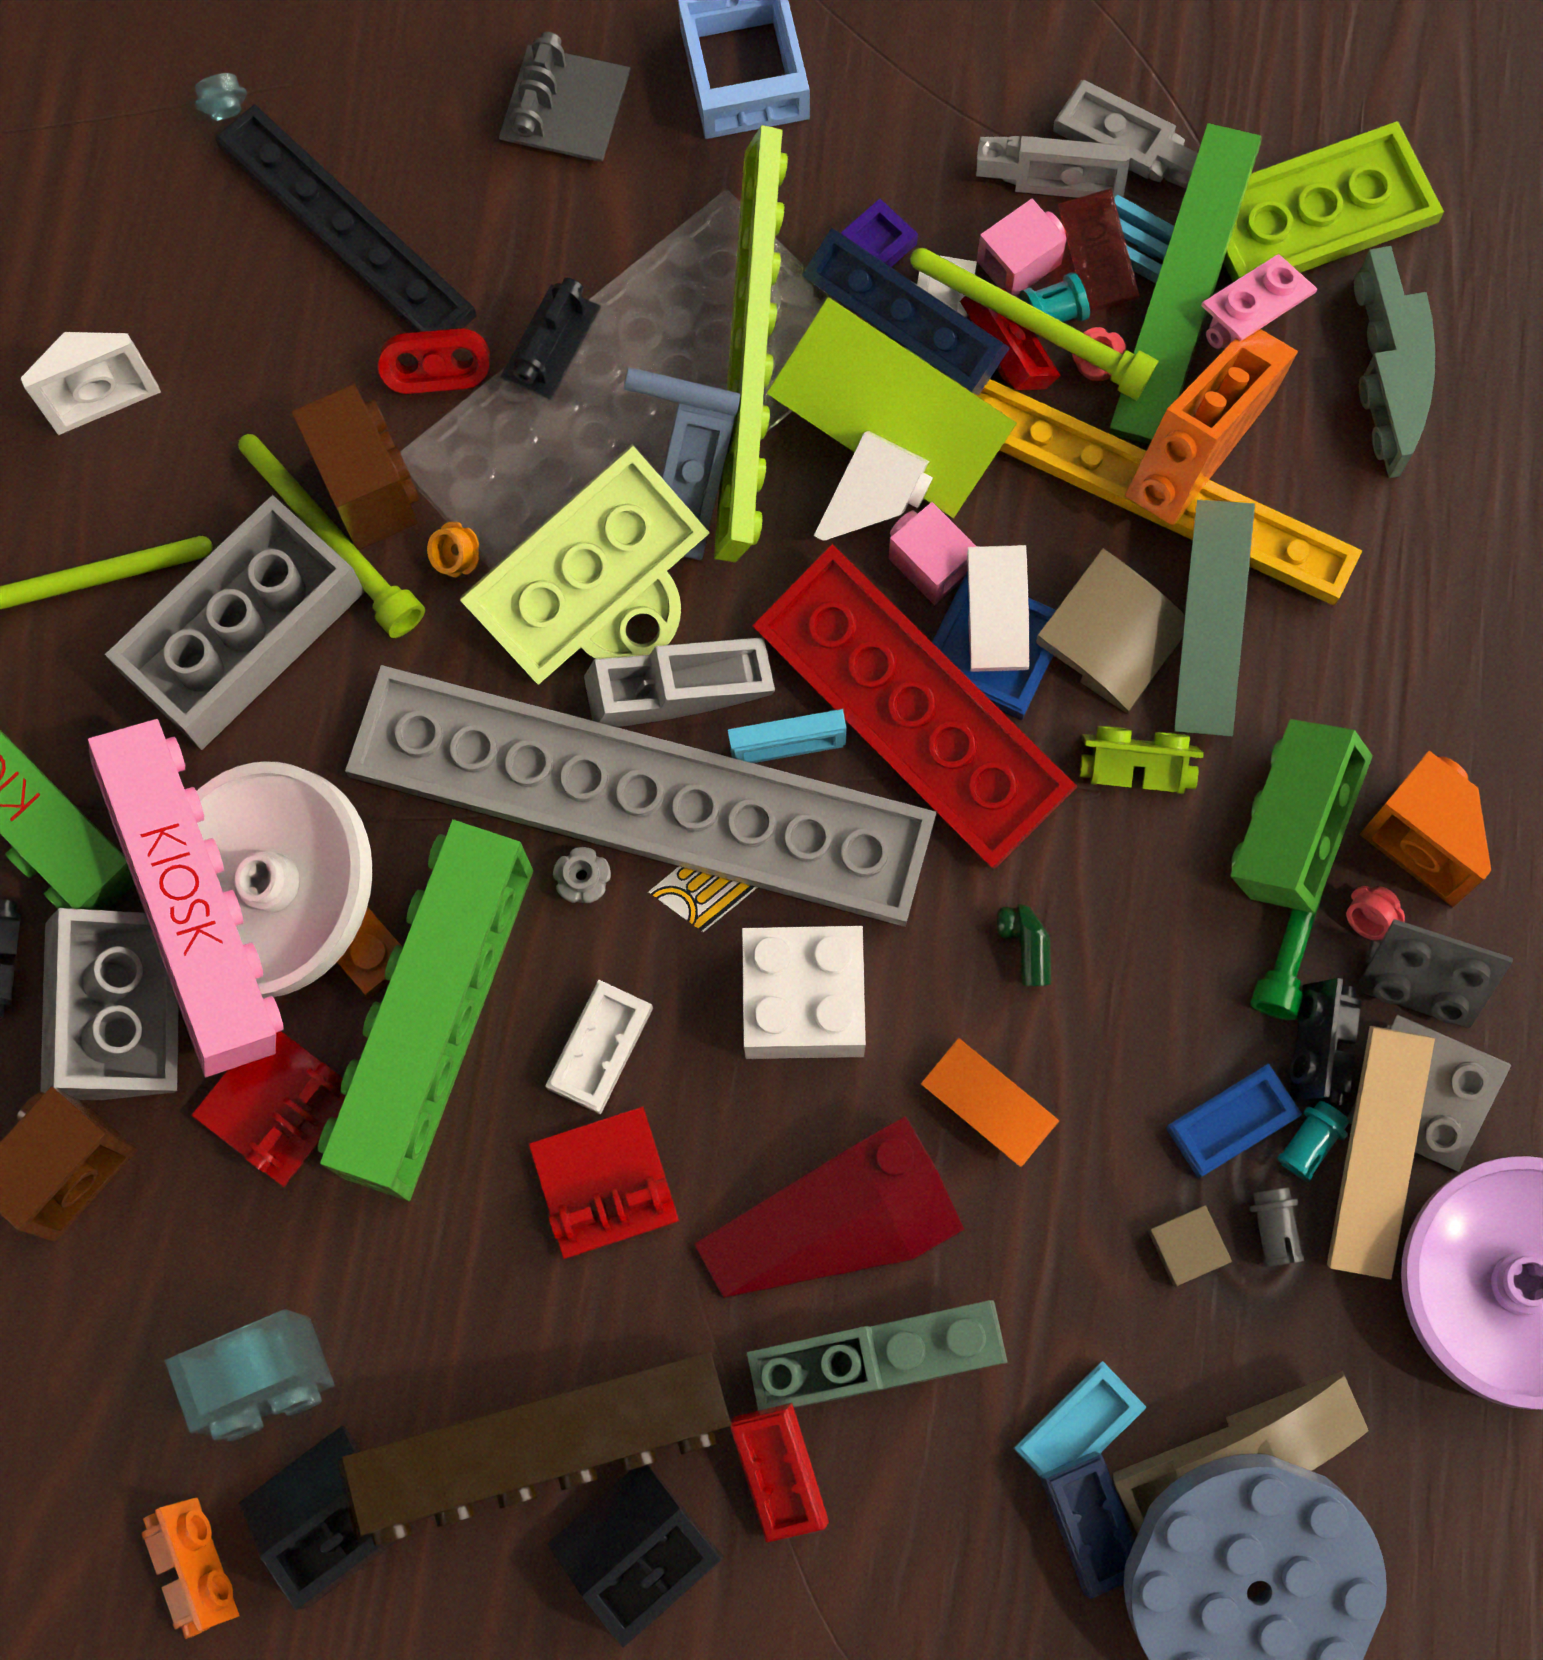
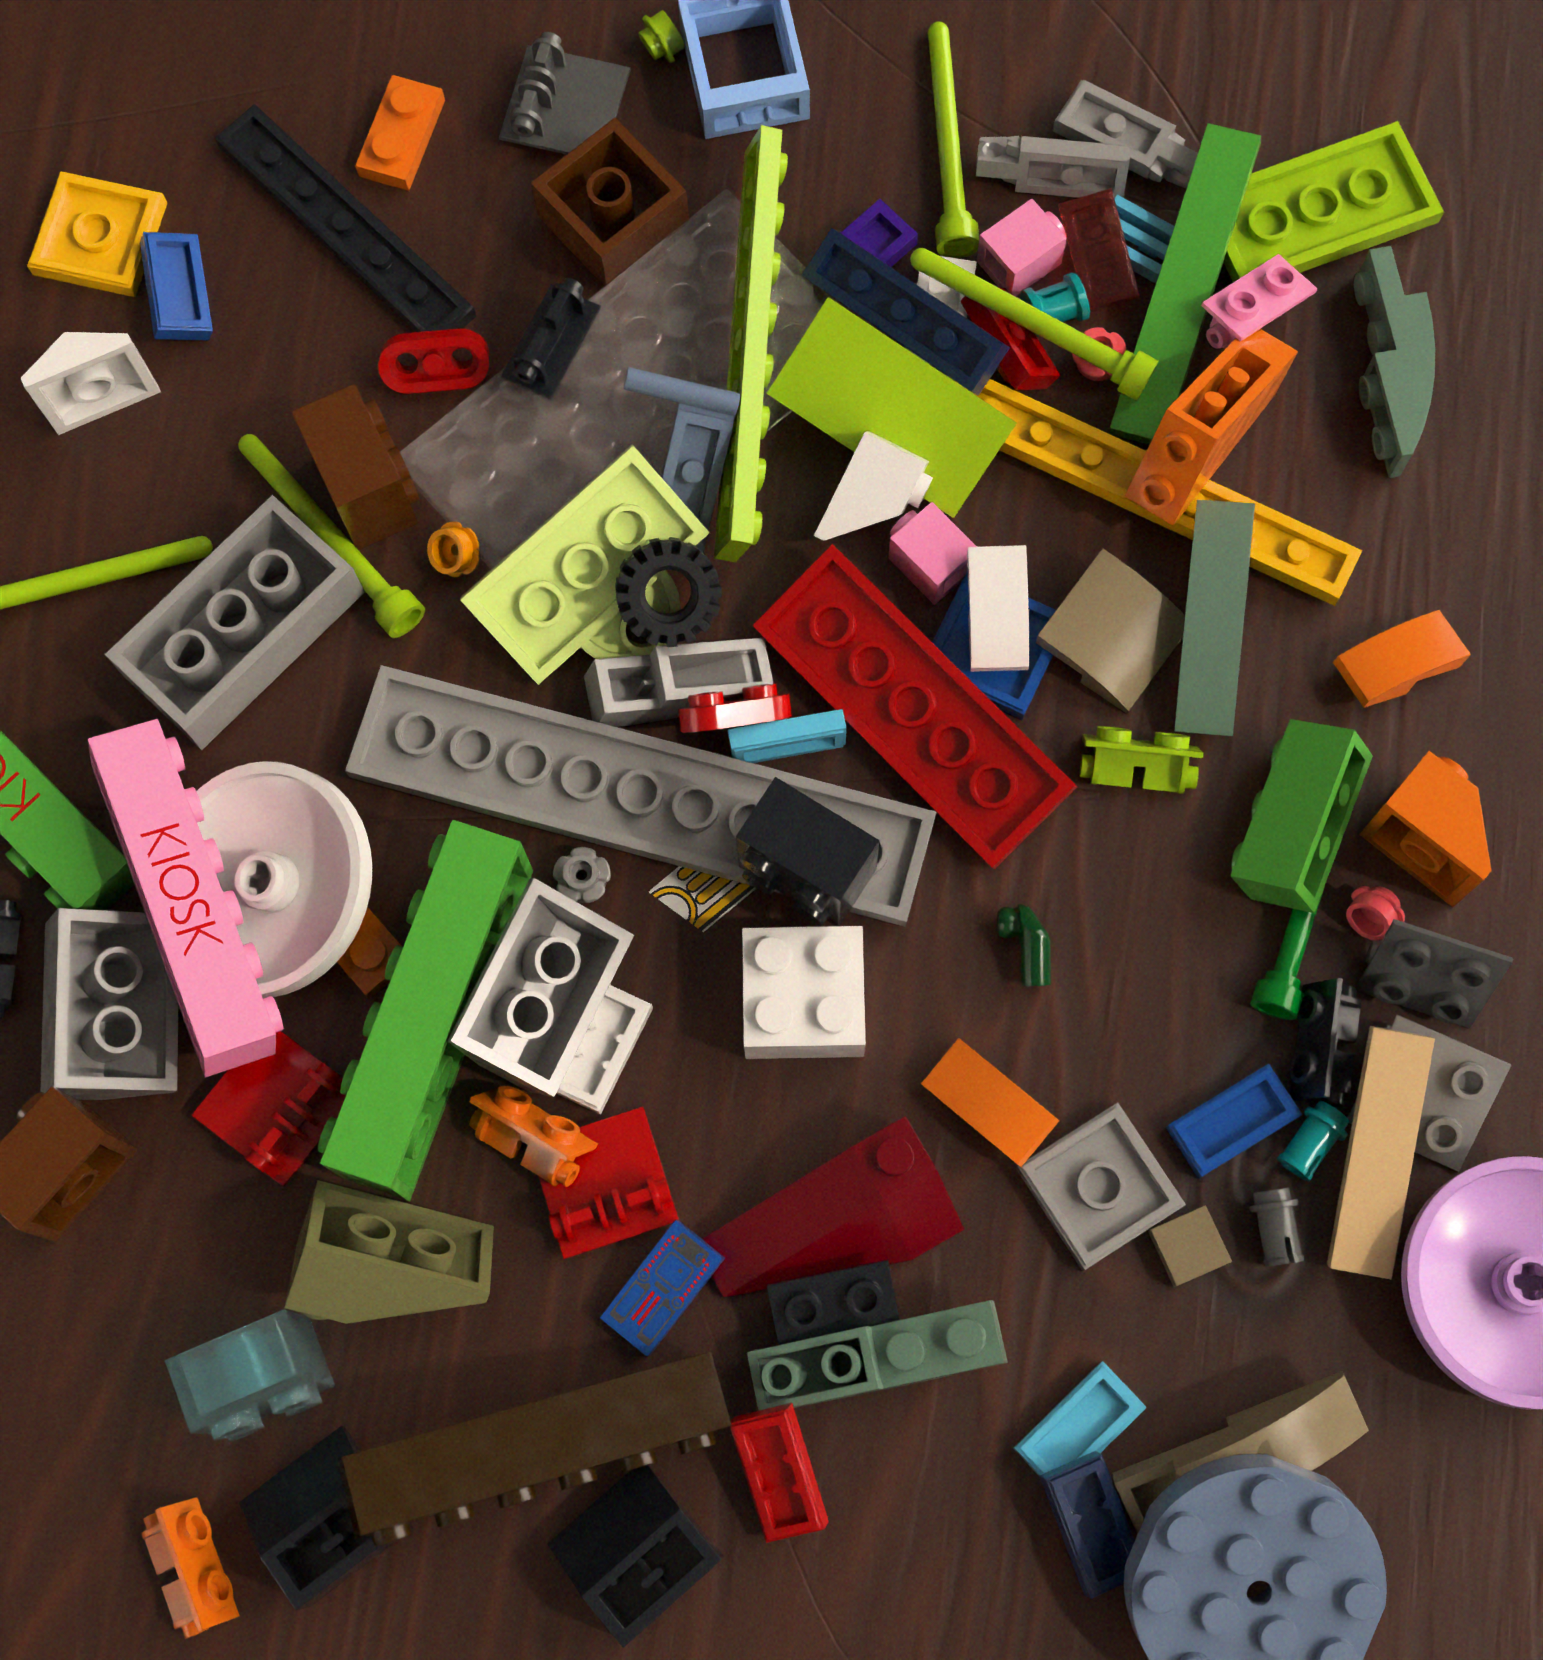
(95, 233): none -> yellow tile
(176, 286): none -> blue tile
(220, 96): clear light blue plate -> none
(385, 1258): none -> olive slope
(400, 132): none -> orange plate
(509, 1118): none -> orange hinge
(540, 989): none -> light grey slope
(610, 201): none -> reddish brown brick
(661, 36): none -> lime plate
(662, 1288): none -> blue tile
(676, 626): none -> black tyre
(711, 712): none -> plate
(806, 854): none -> black brick
(833, 1302): none -> black hinge
(956, 232): none -> lime piece
(1100, 1186): none -> light grey tile
(1400, 657): none -> orange slope

